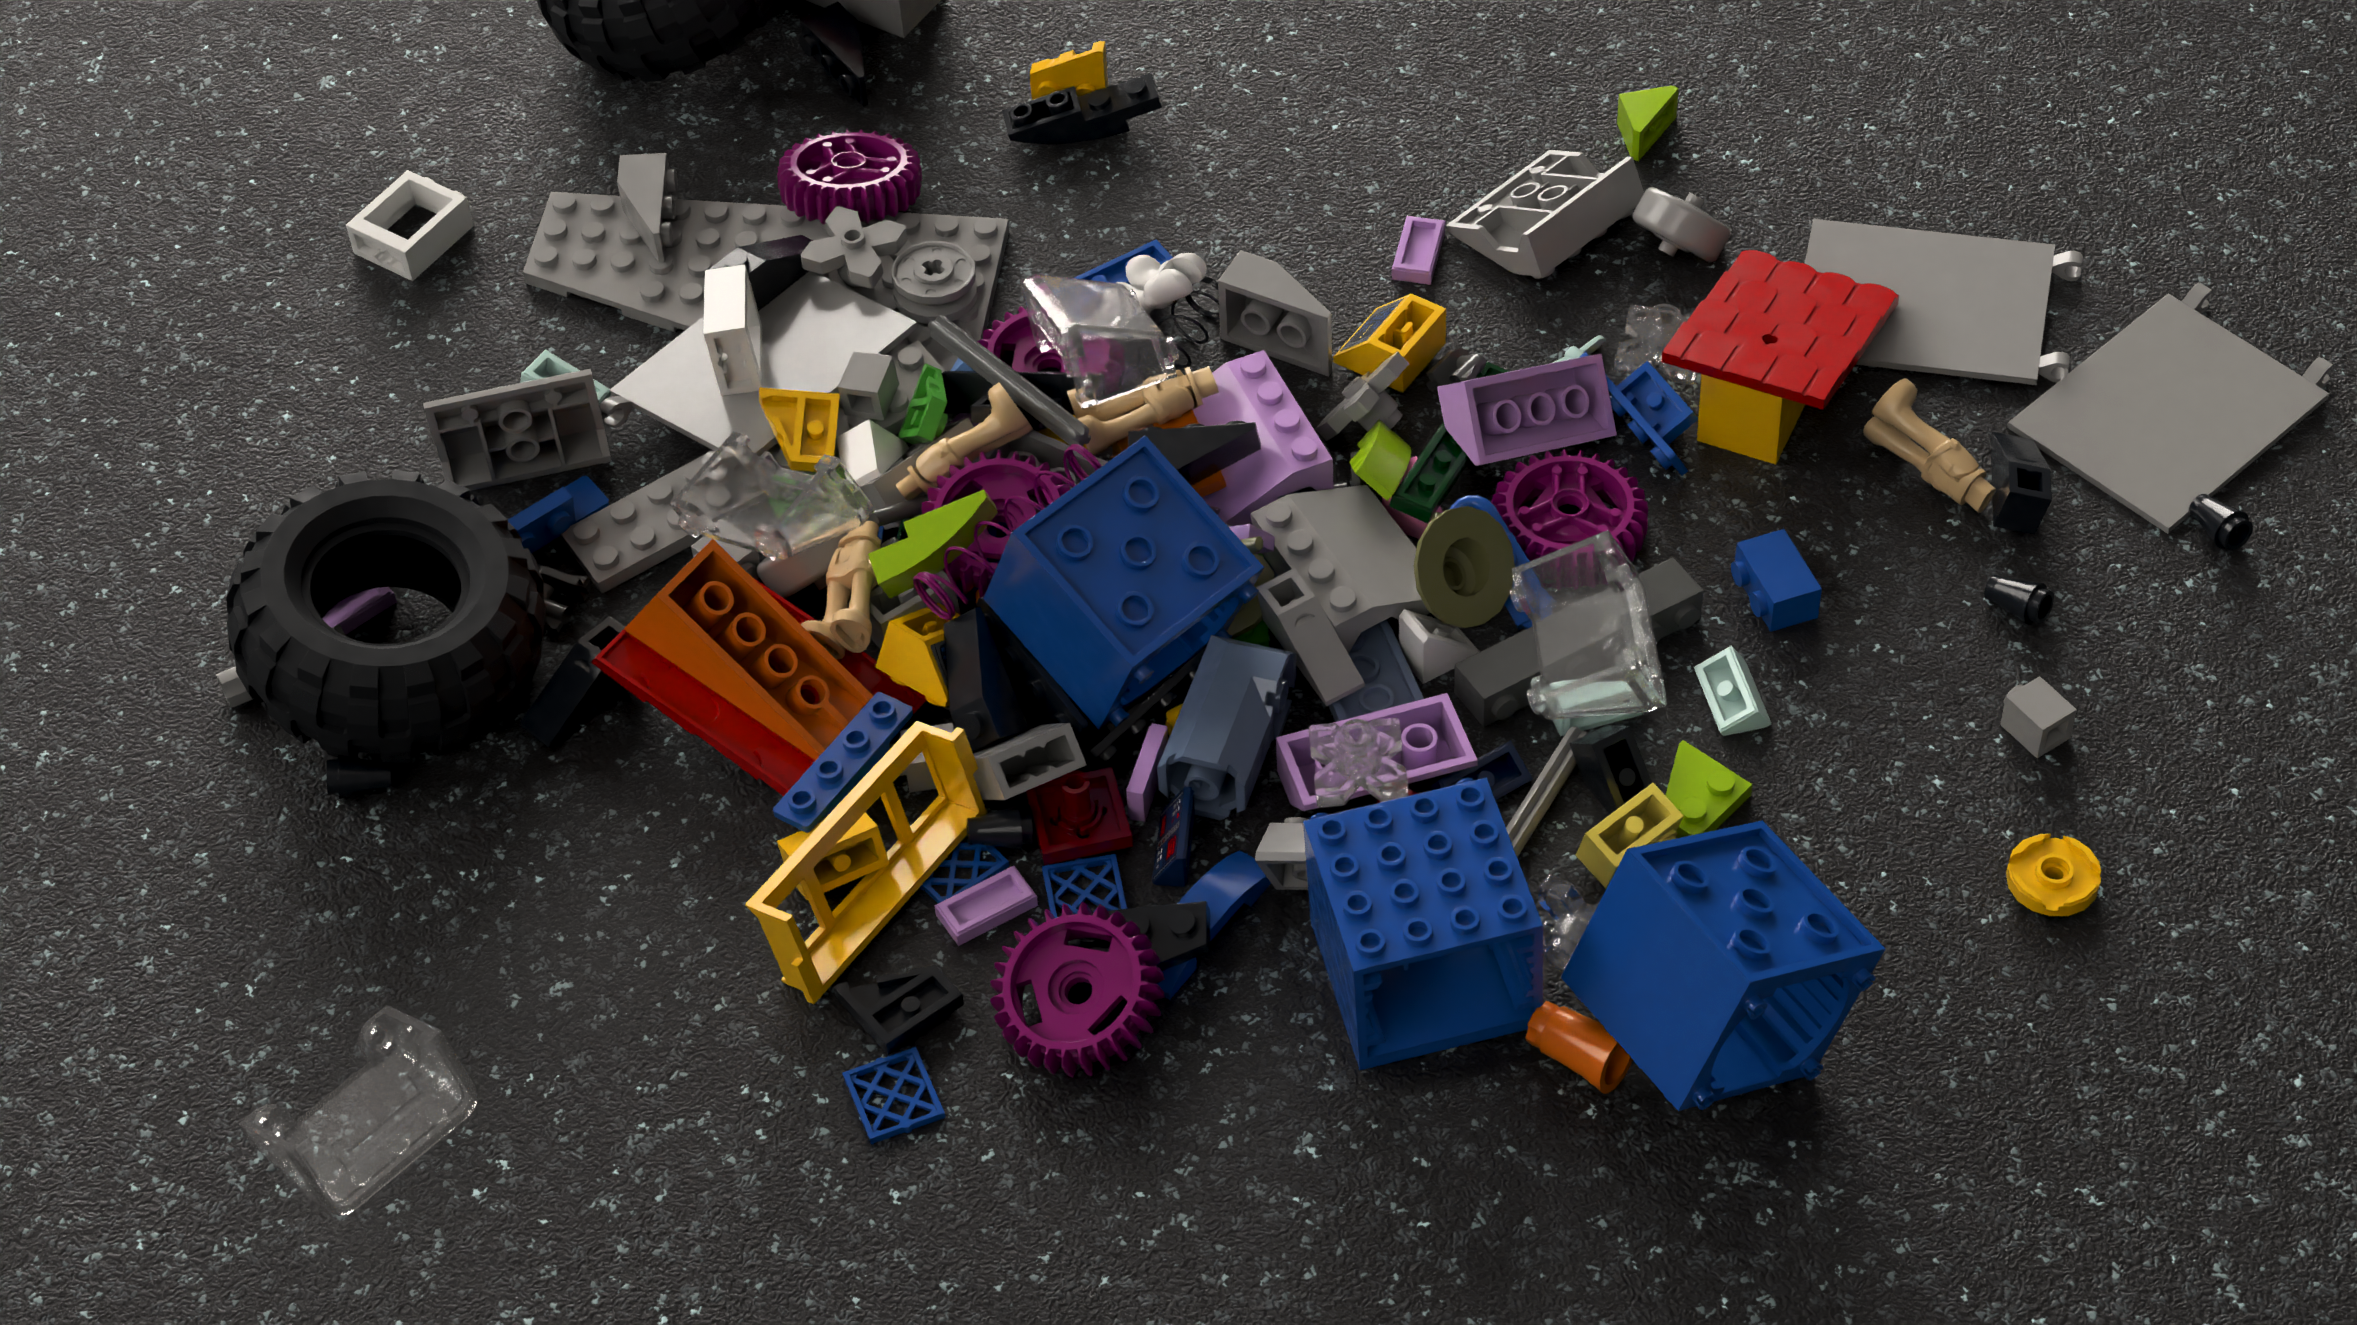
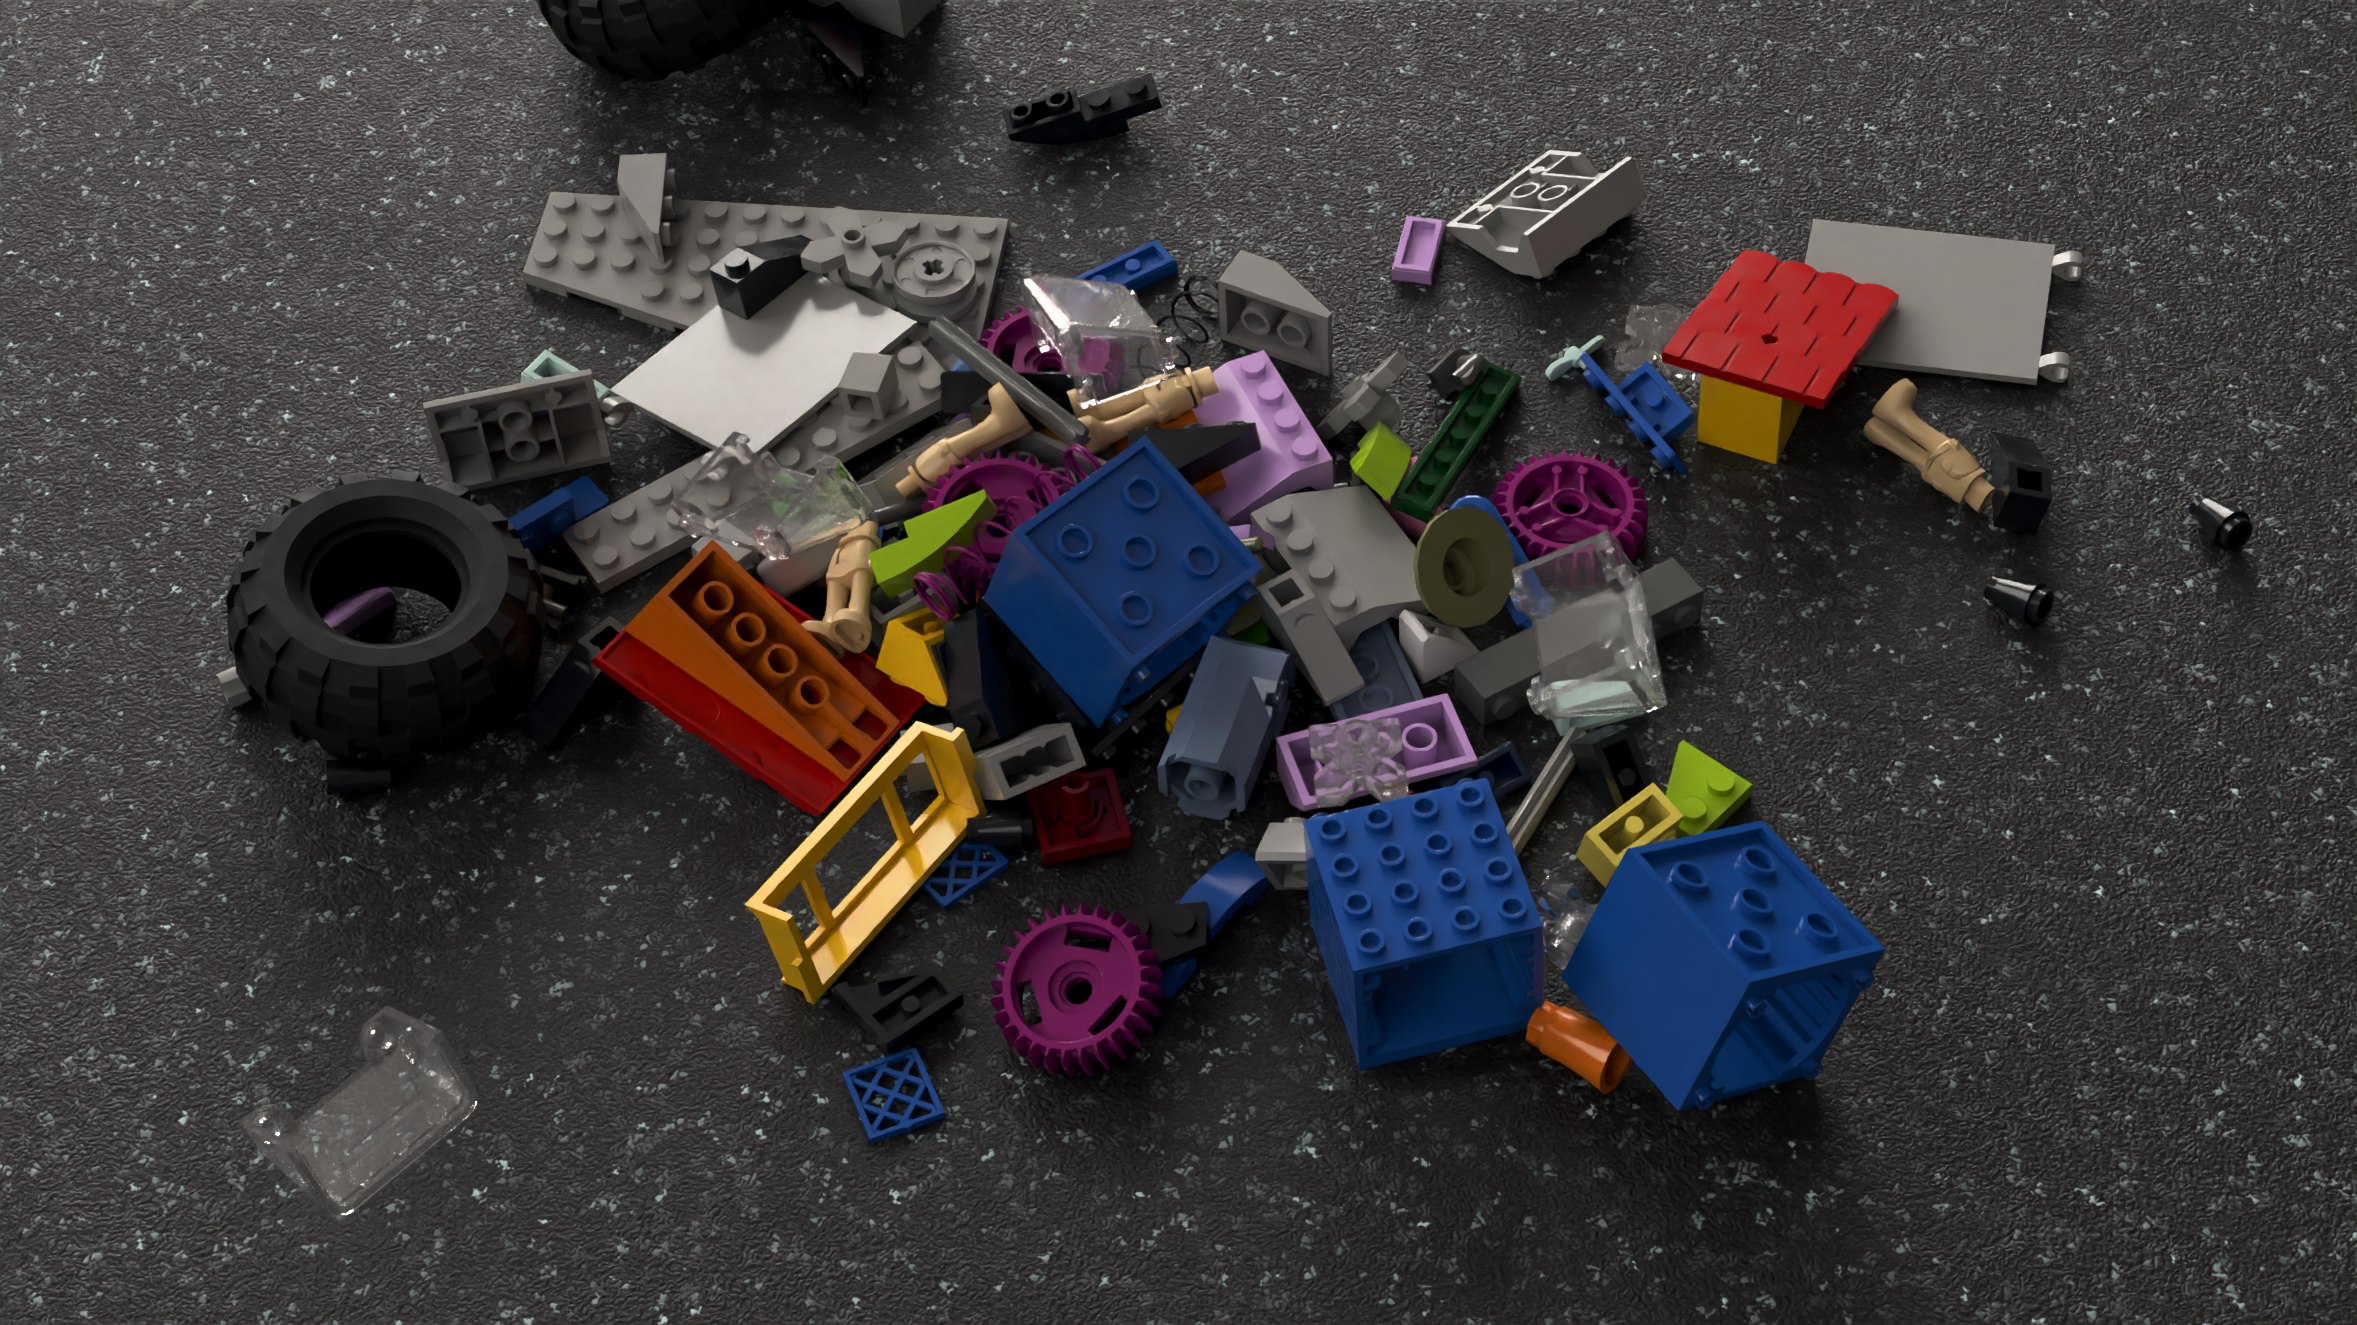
(412, 256): white window -> none
(733, 330): white window -> none
(802, 424): yellow wing -> none
(843, 762): blue bracket -> none
(850, 172): magenta gear -> none
(850, 858): yellow brick -> none
(869, 451): white slope -> none
(926, 410): bright green wing -> none
(986, 905): lavender tile -> none
(1079, 867): blue window -> none
(1084, 71): yellow wing -> none
(1145, 775): lavender tile -> none
(1164, 283): white piece -> none
(1175, 840): dark blue slope -> none
(1404, 325): yellow slope -> none
(1529, 409): lavender slope -> none
(1645, 117): lime slope -> none
(1681, 224): light grey wheel -> none
(1732, 693): light aqua slope -> none
(1776, 580): blue brick -> none
(2038, 716): light grey brick -> none
(2065, 859): yellow plate -> none
(2170, 409): light grey flag -> none

